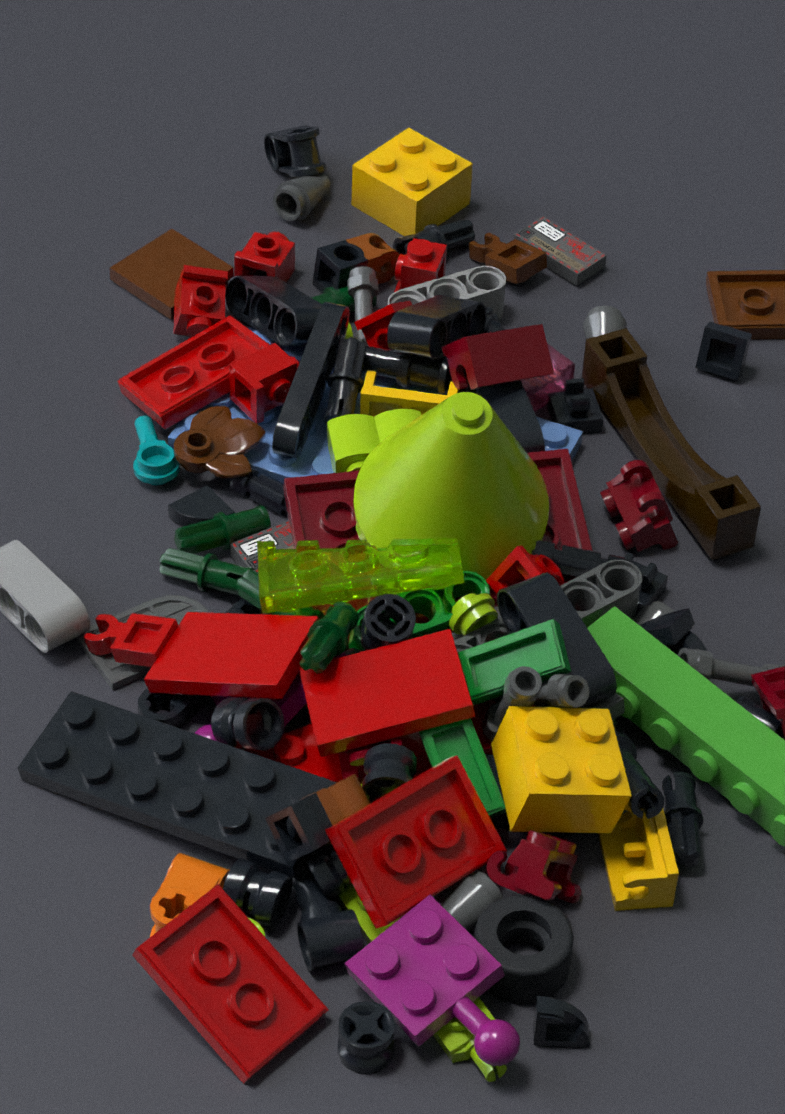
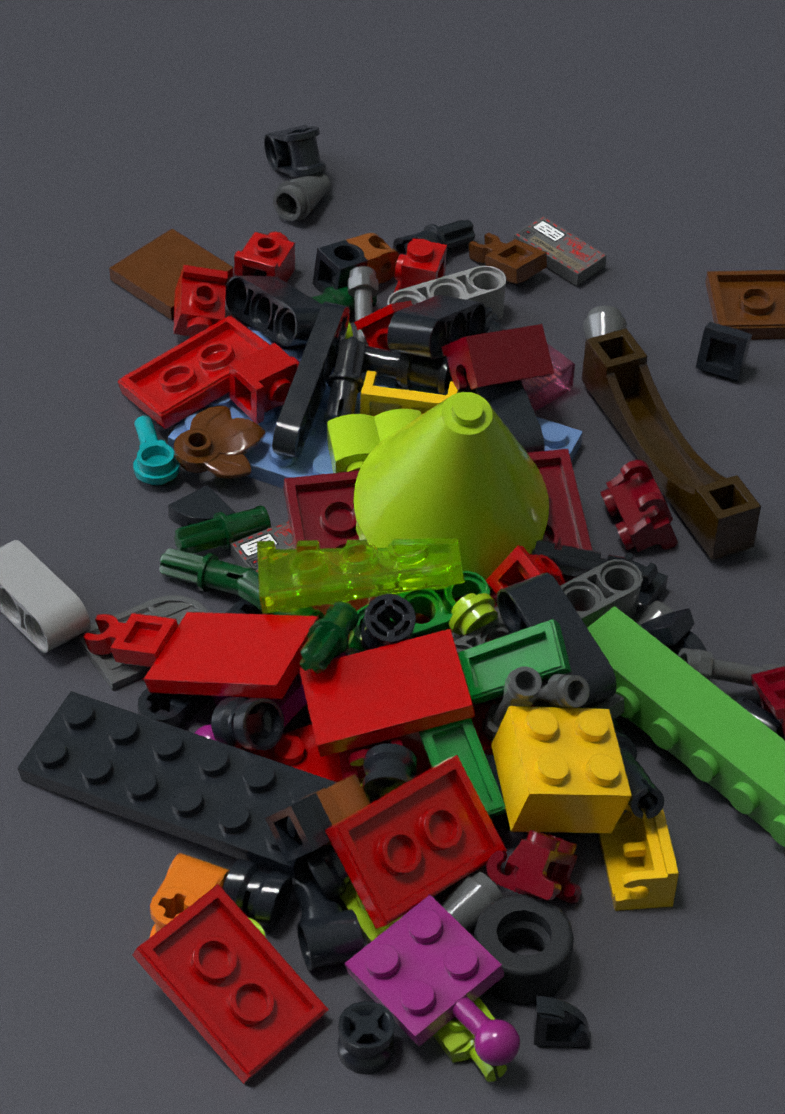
(262, 490): black axle -> none
(411, 183): yellow brick -> none
(576, 407): black tile -> none
(683, 818): black axle -> none

